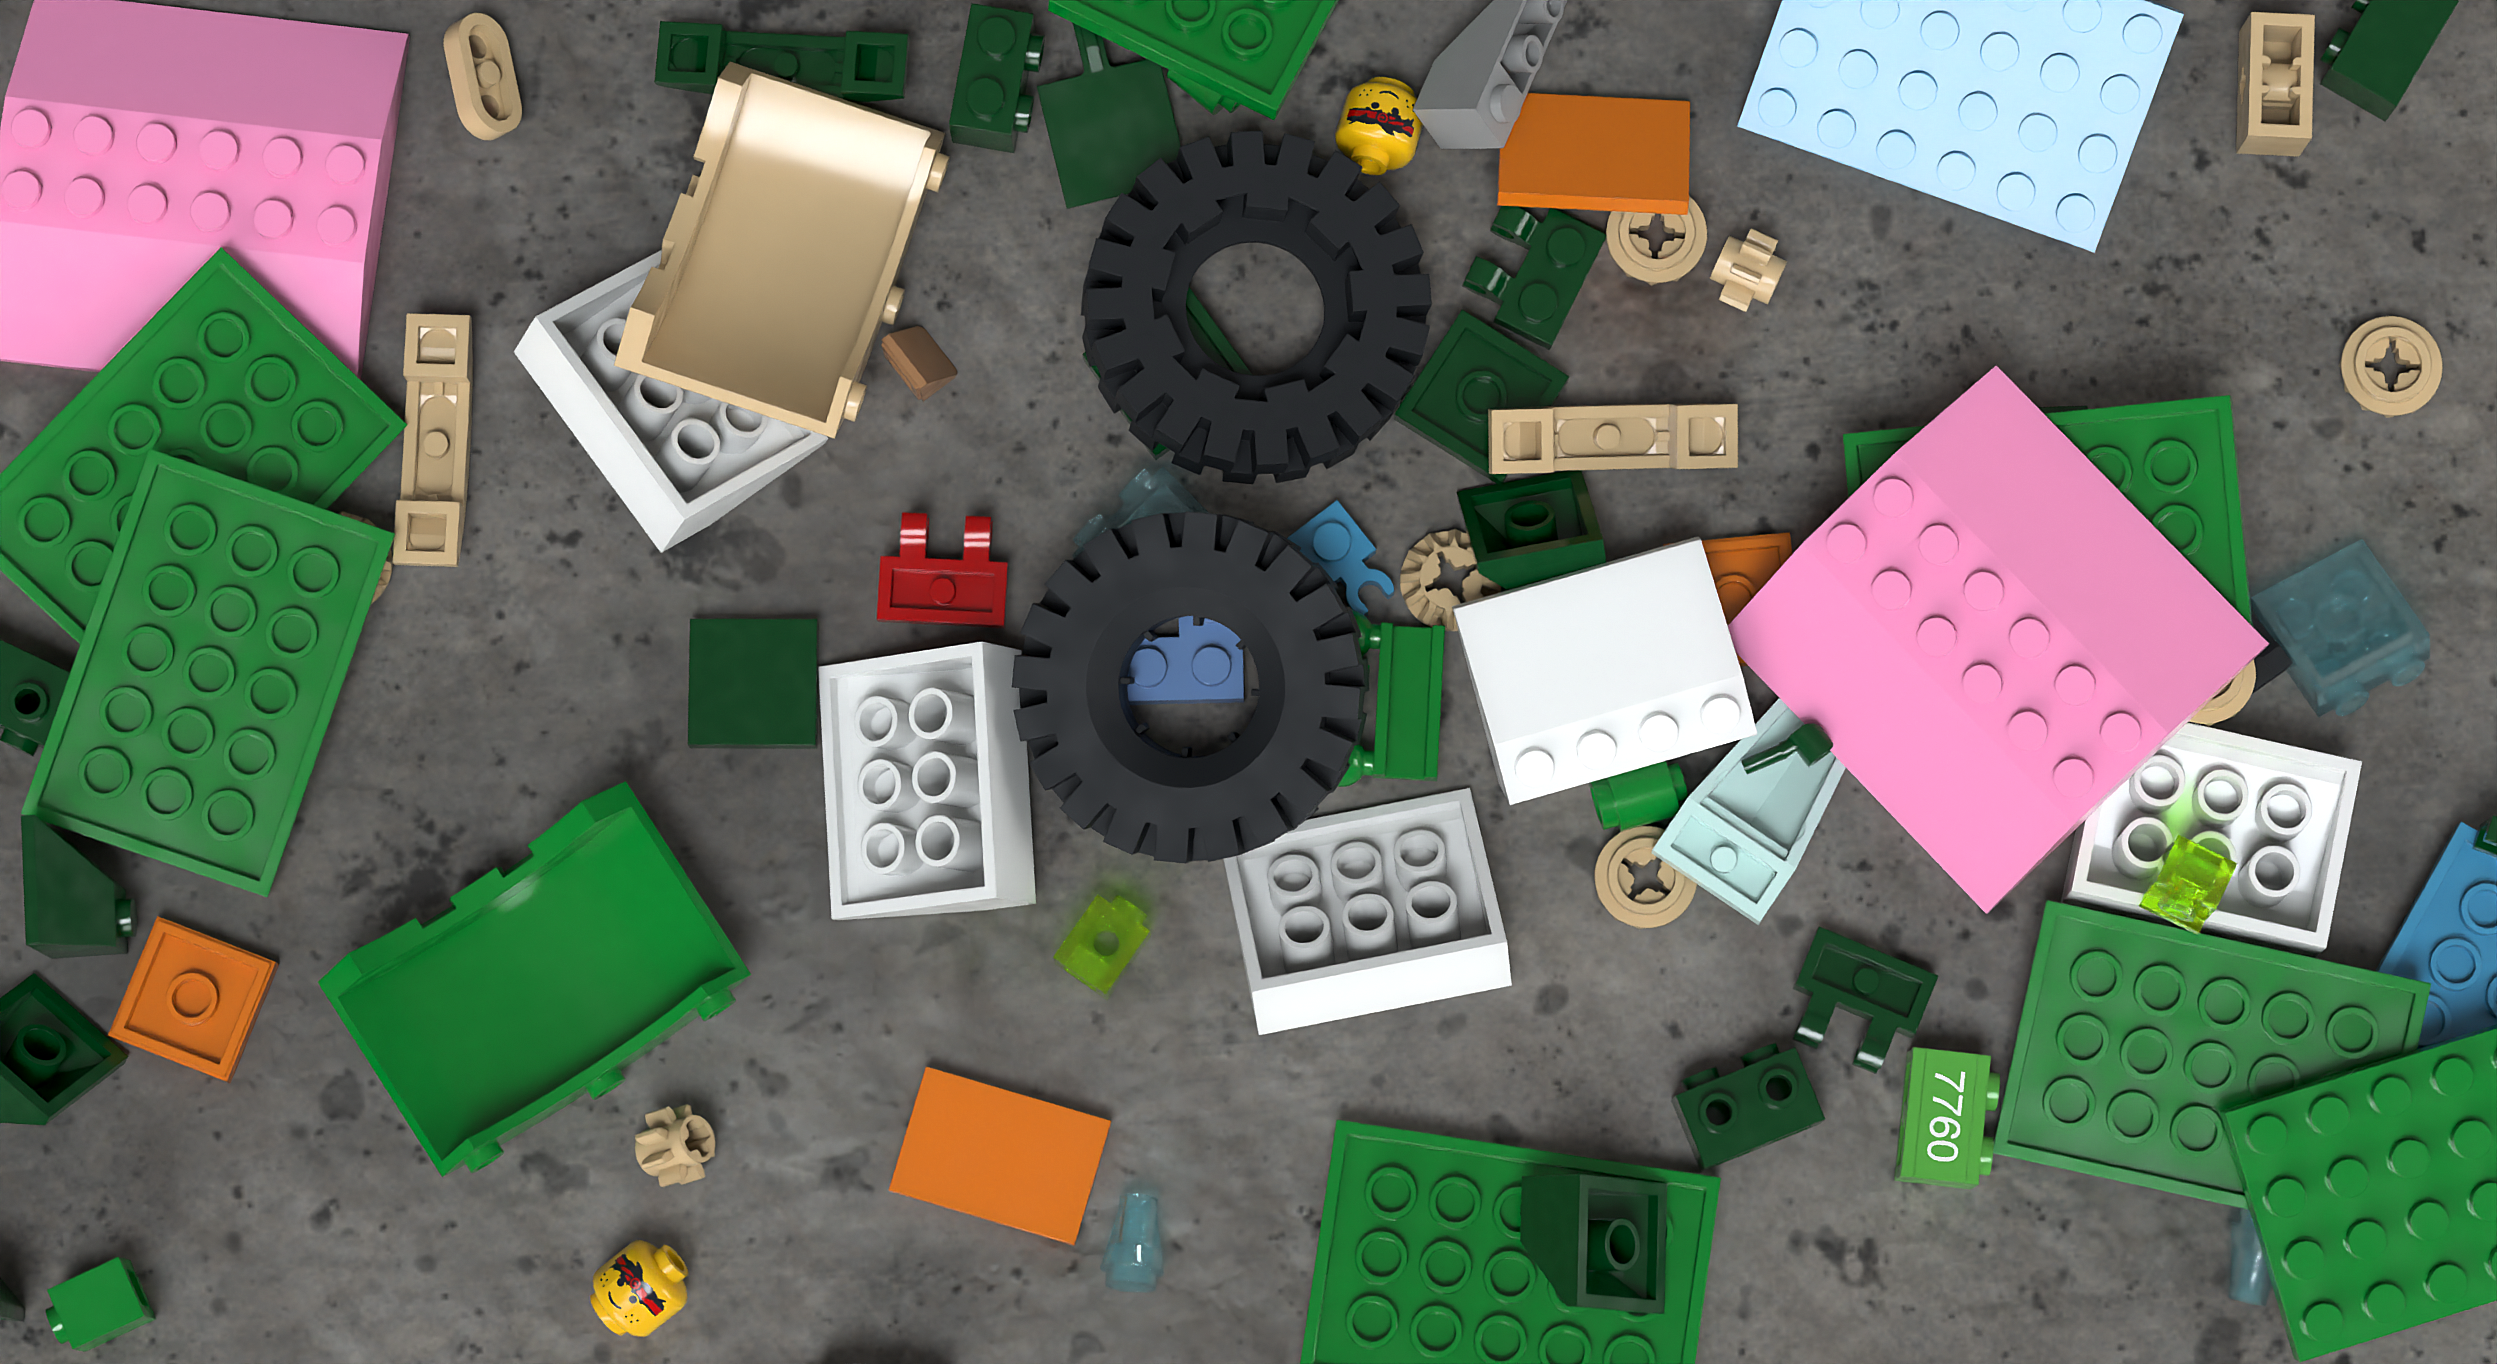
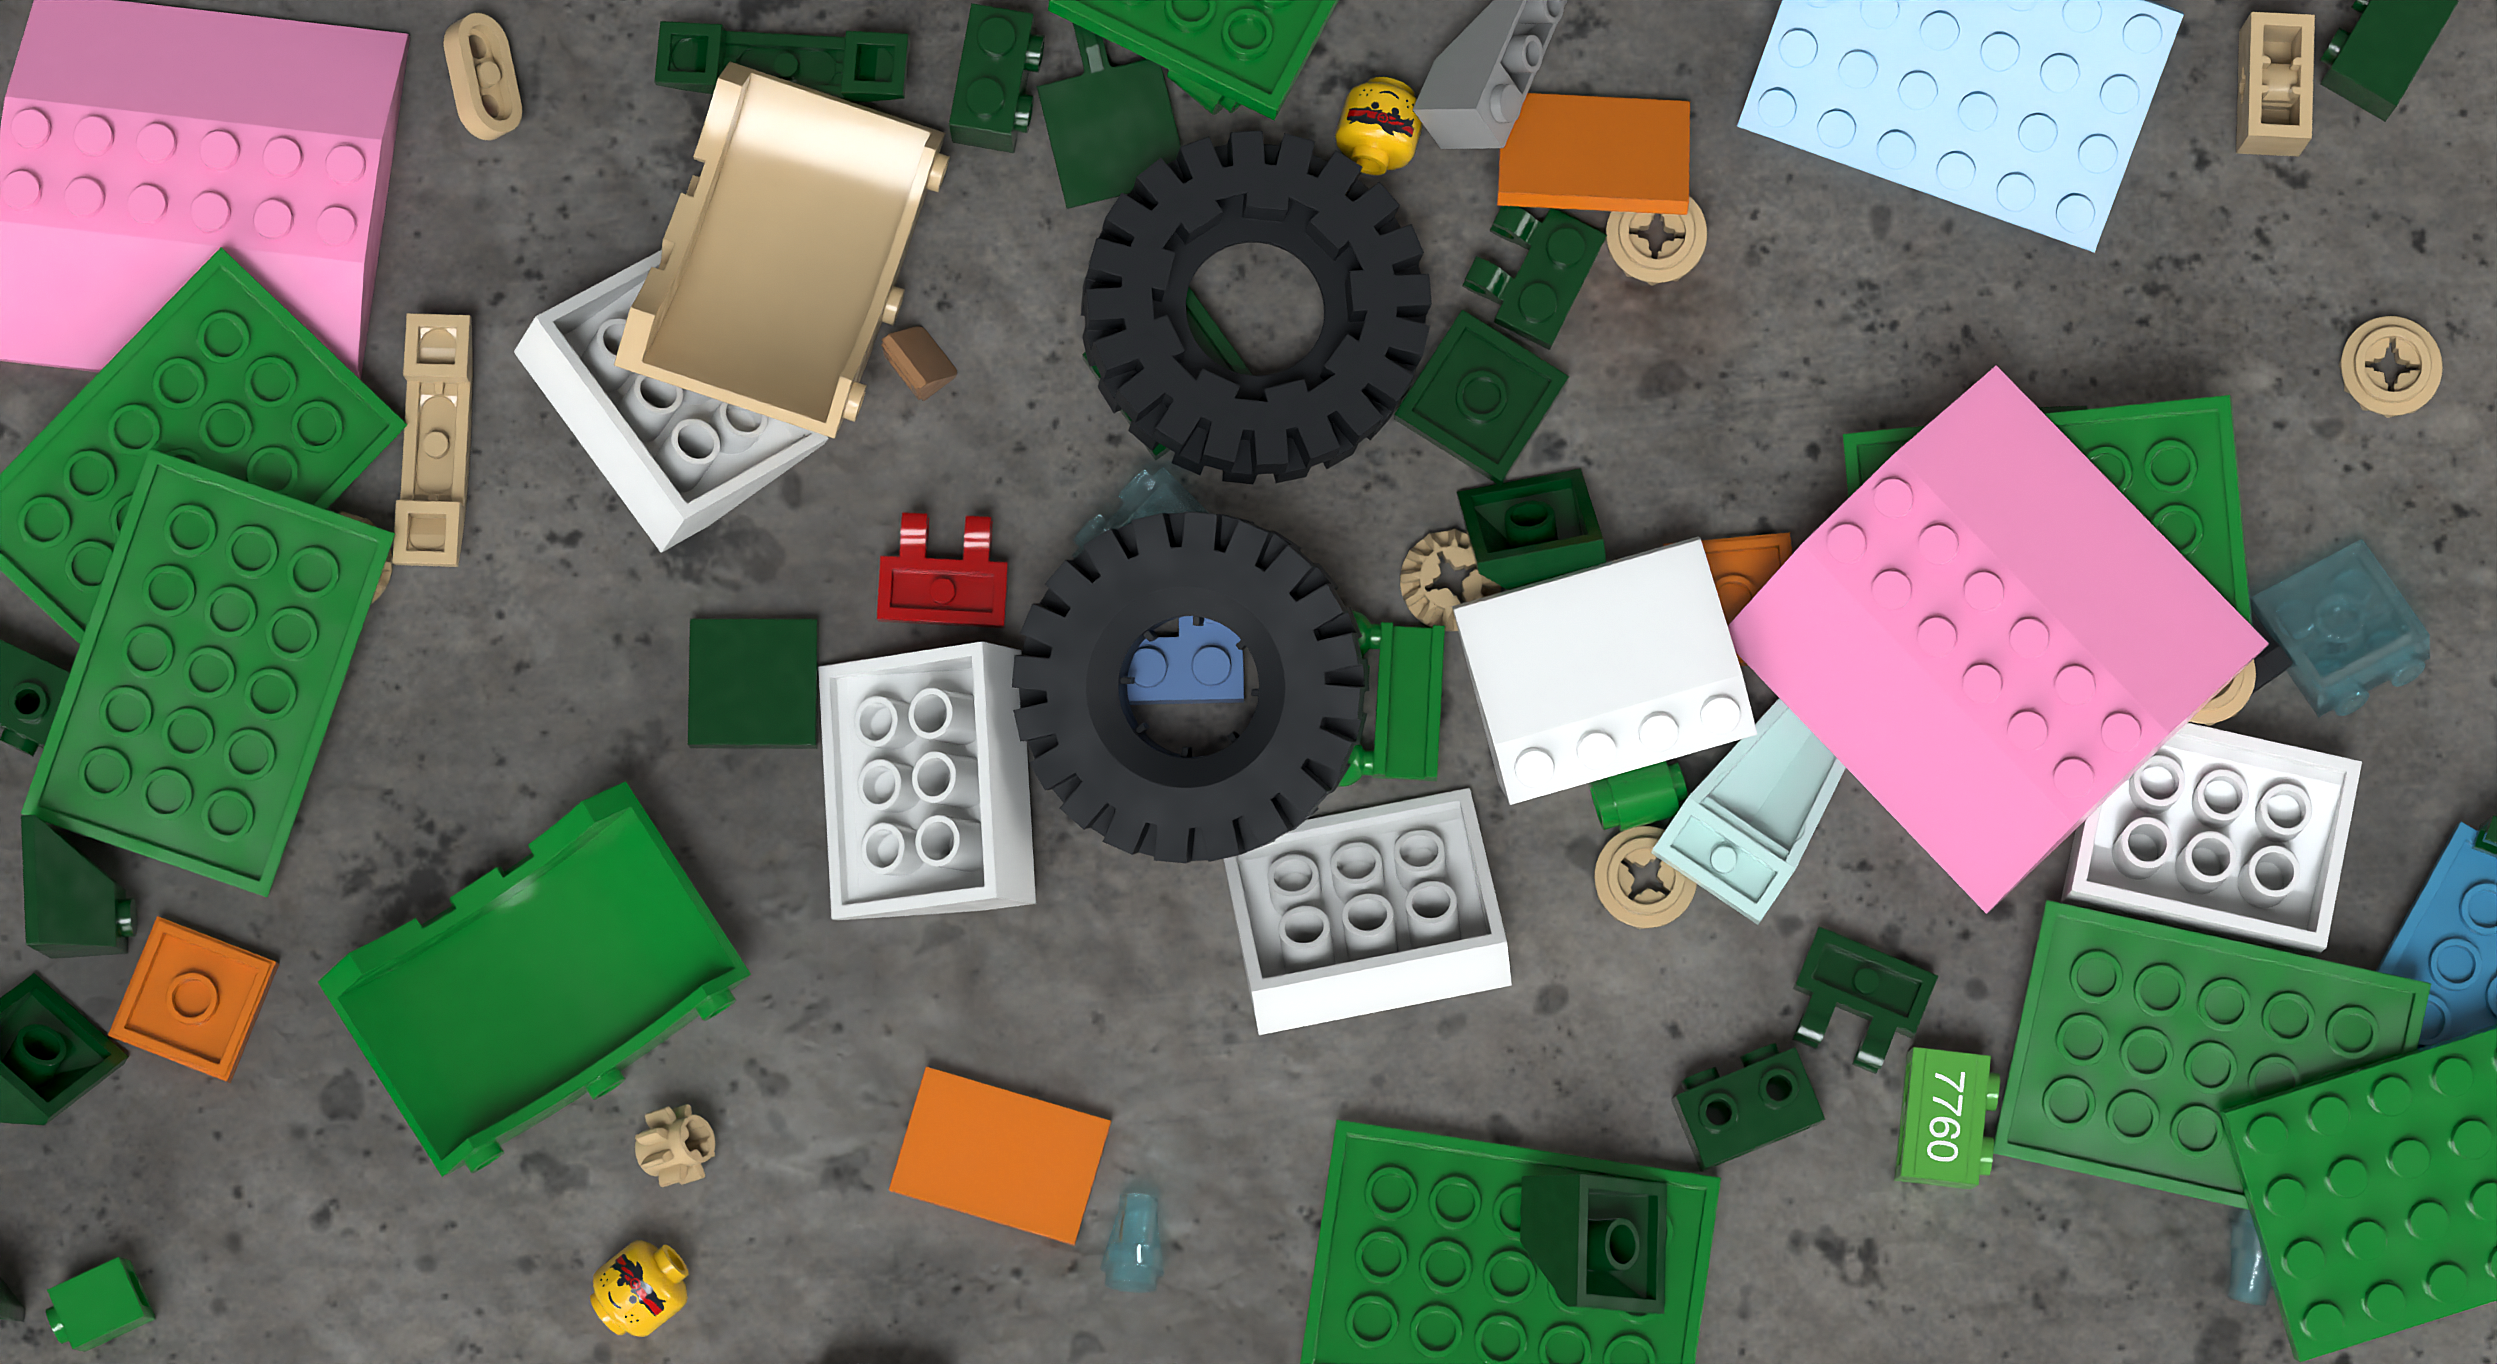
(1078, 953): clear neon green brick -> none
(1341, 550): dark azure plate -> none
(1612, 437): tan slope -> none
(1748, 270): tan gear -> none
(1808, 741): dark green hand -> none
(2187, 884): clear neon green brick -> none

